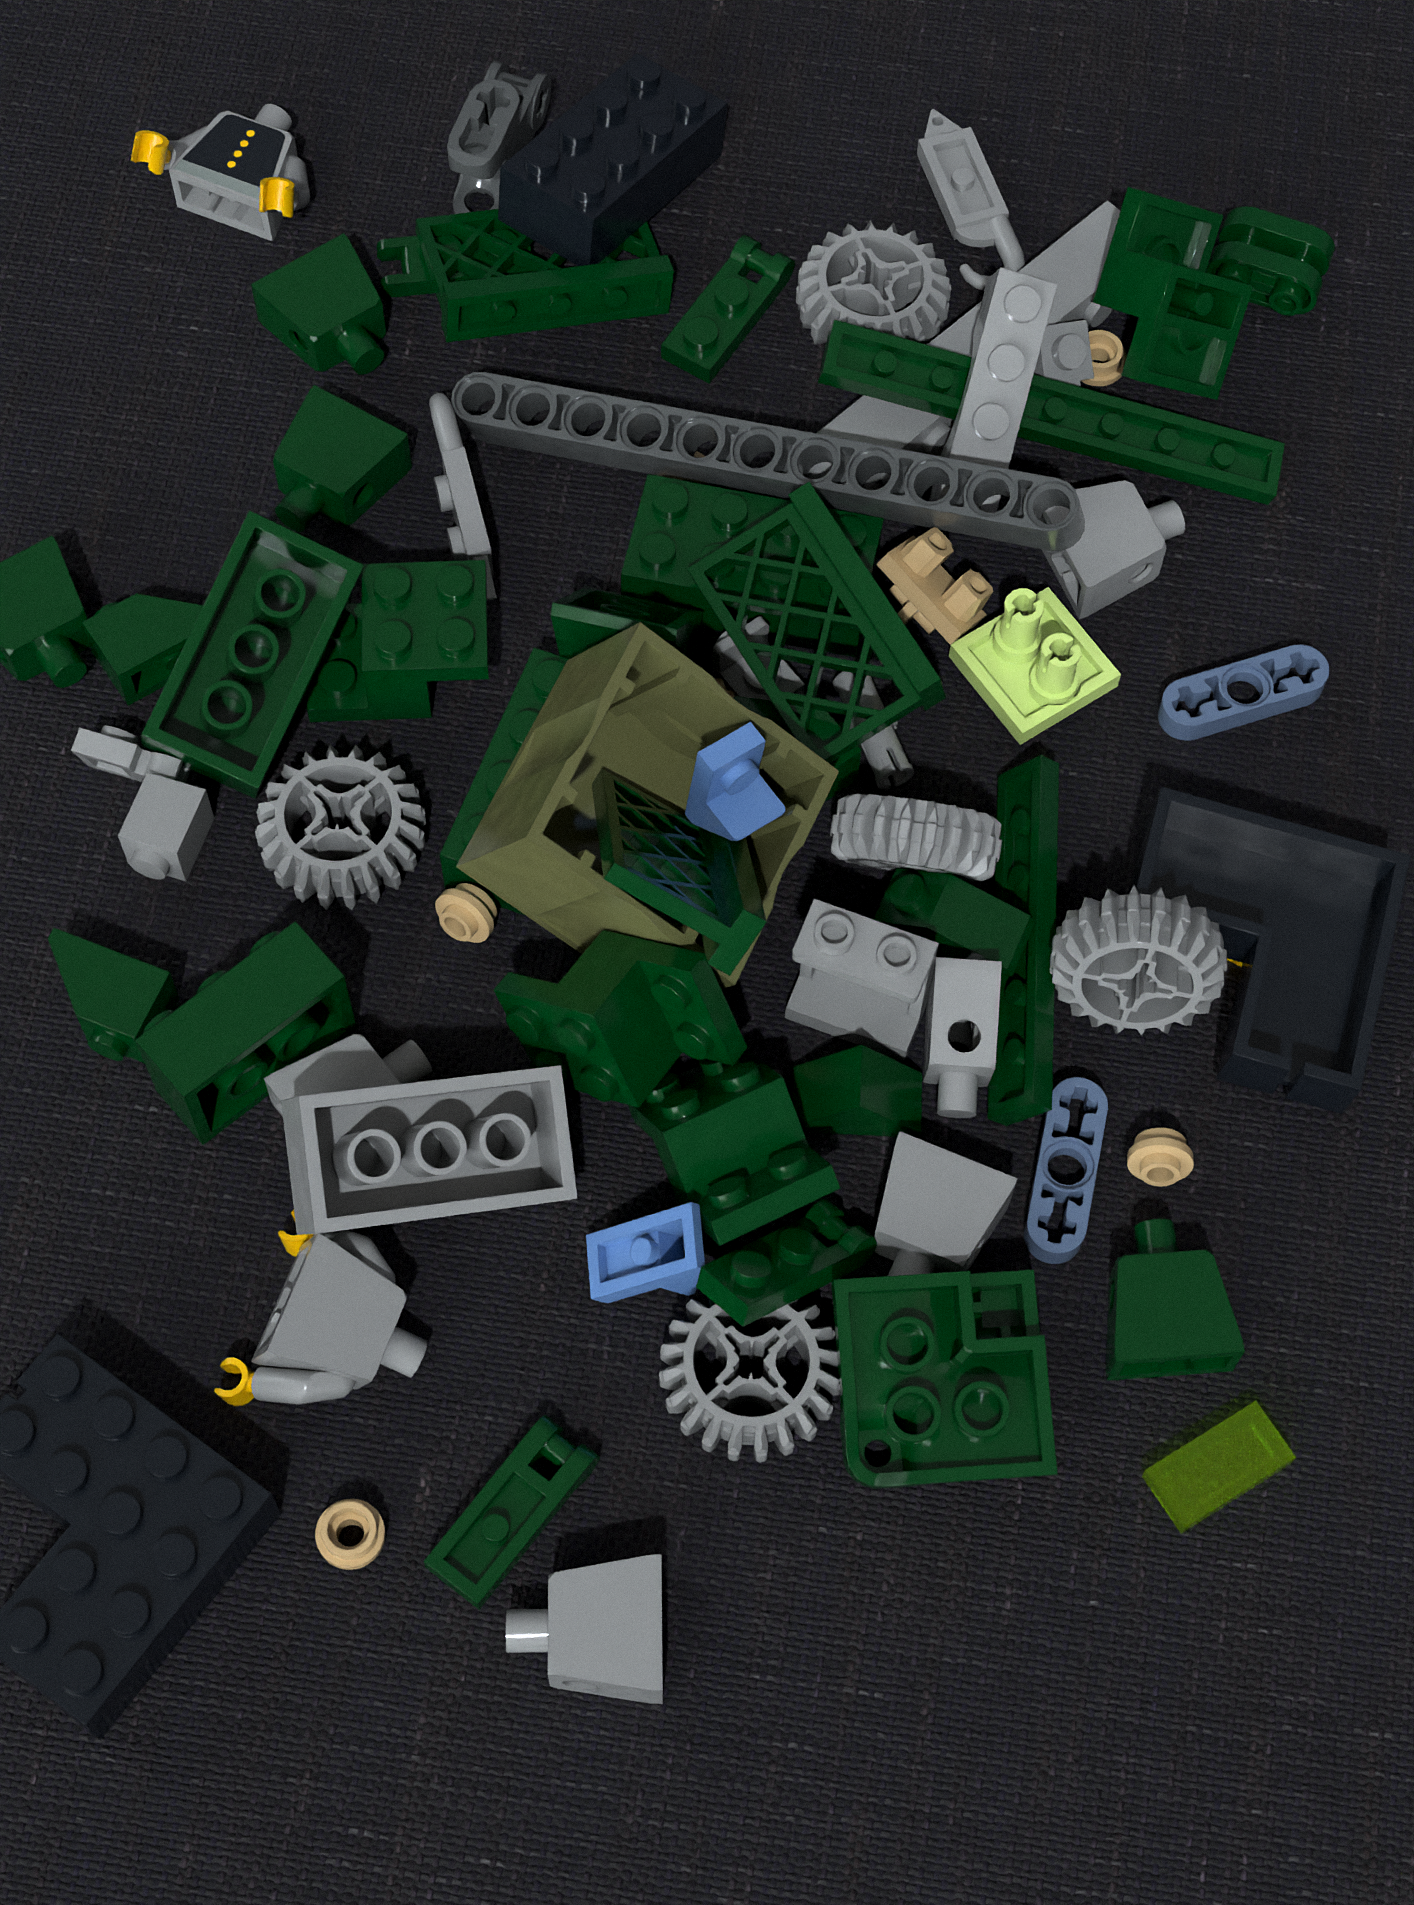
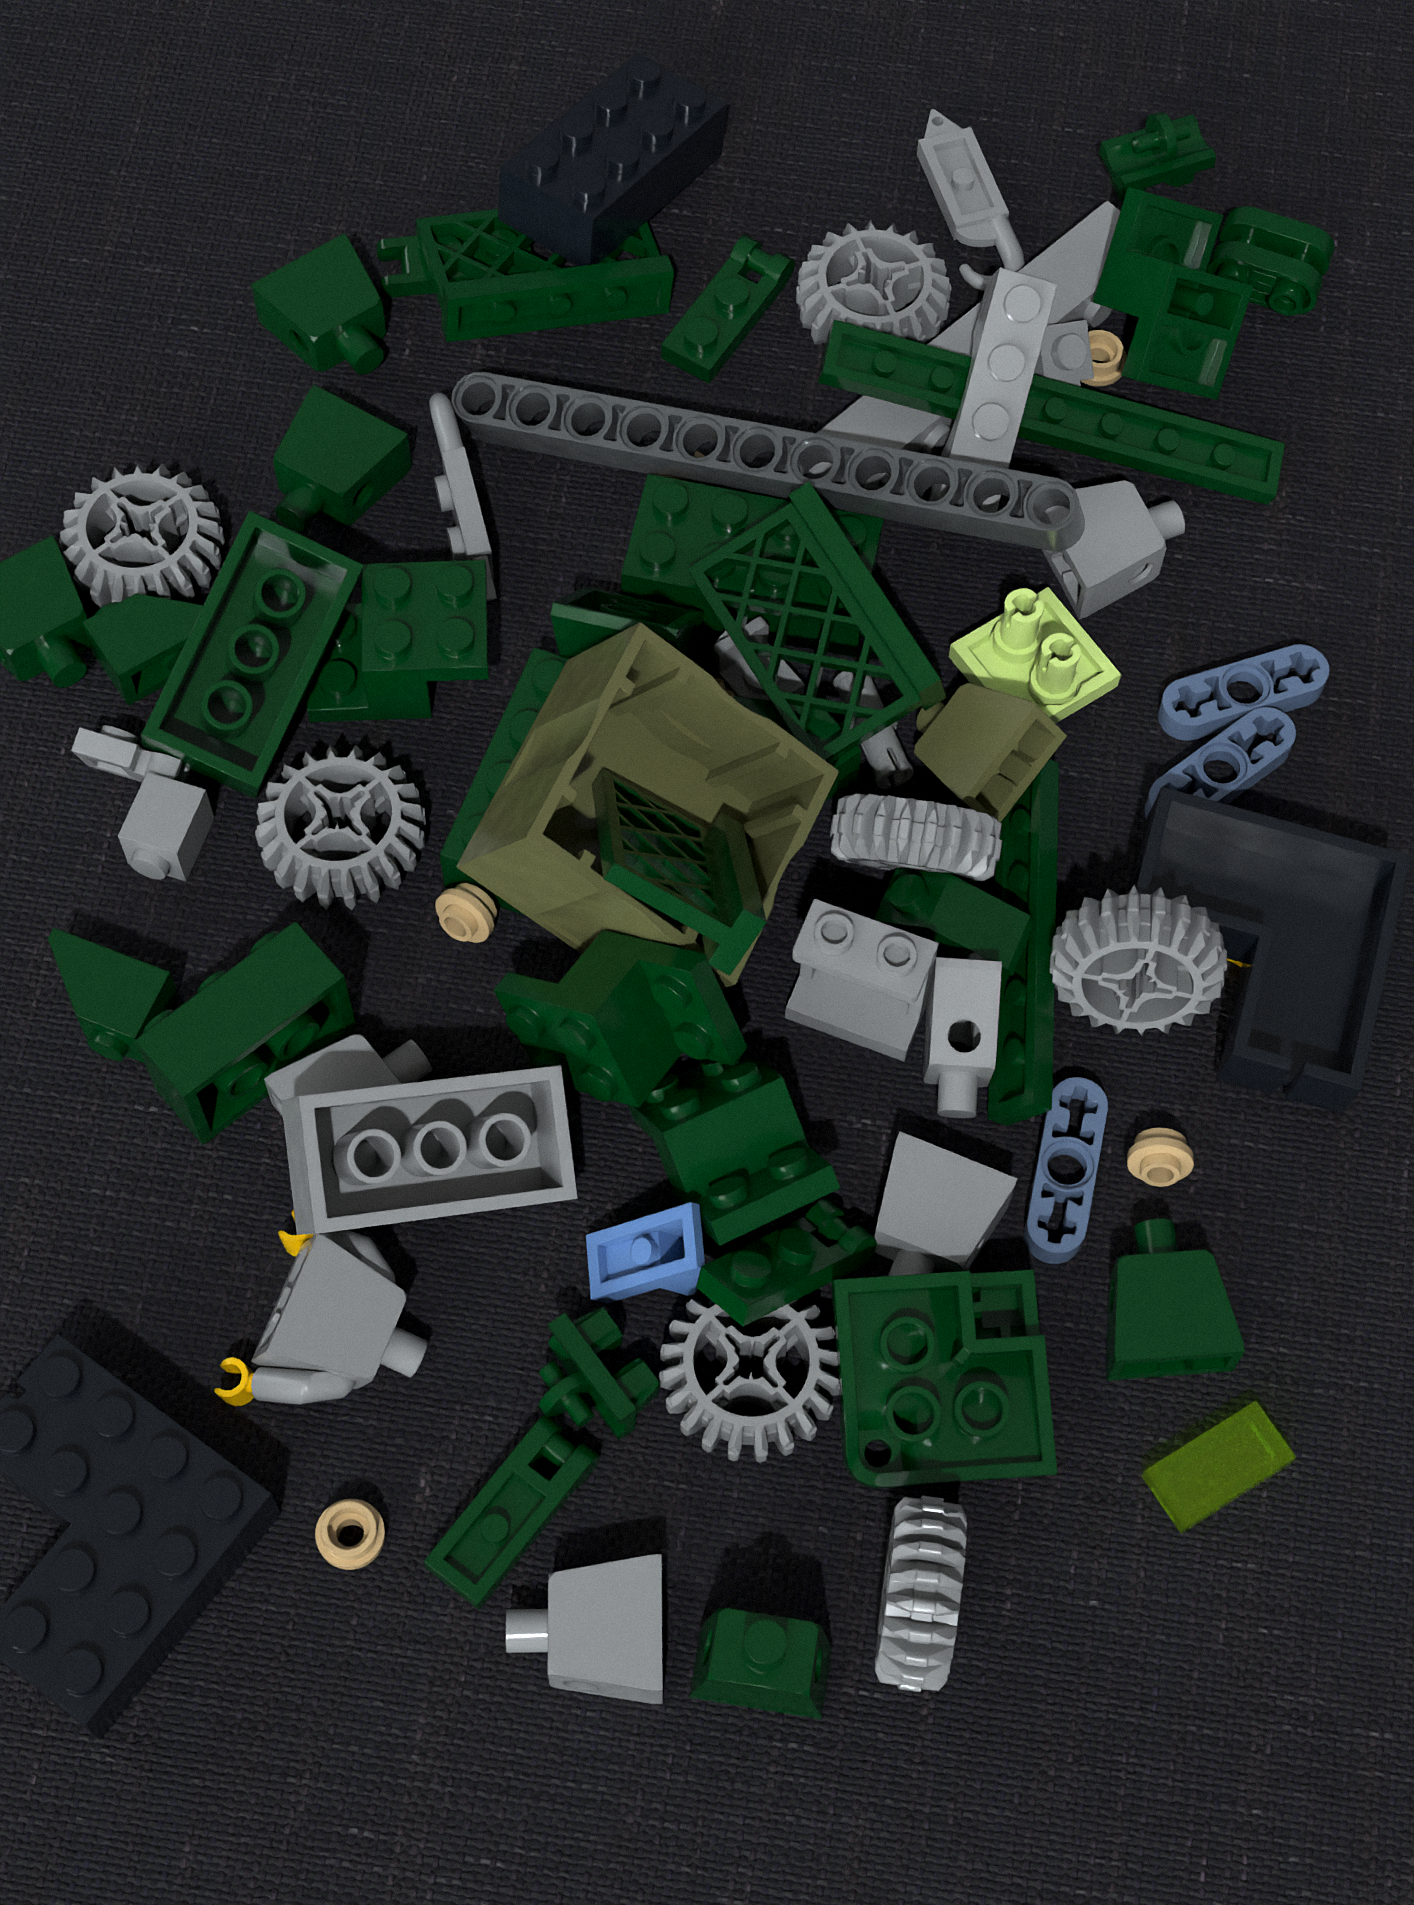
(148, 521): none -> light grey gear
(233, 169): torso -> none
(492, 128): dark grey piece -> none
(613, 1396): none -> dark green hips
(727, 788): medium blue slope -> none
(762, 1663): none -> dark green torso
(858, 1094): dark green slope -> none
(921, 1594): none -> light grey gear
(930, 591): tan hips -> none
(986, 746): none -> olive torso
(1158, 154): none -> dark green hips
(1231, 747): none -> sand blue beam

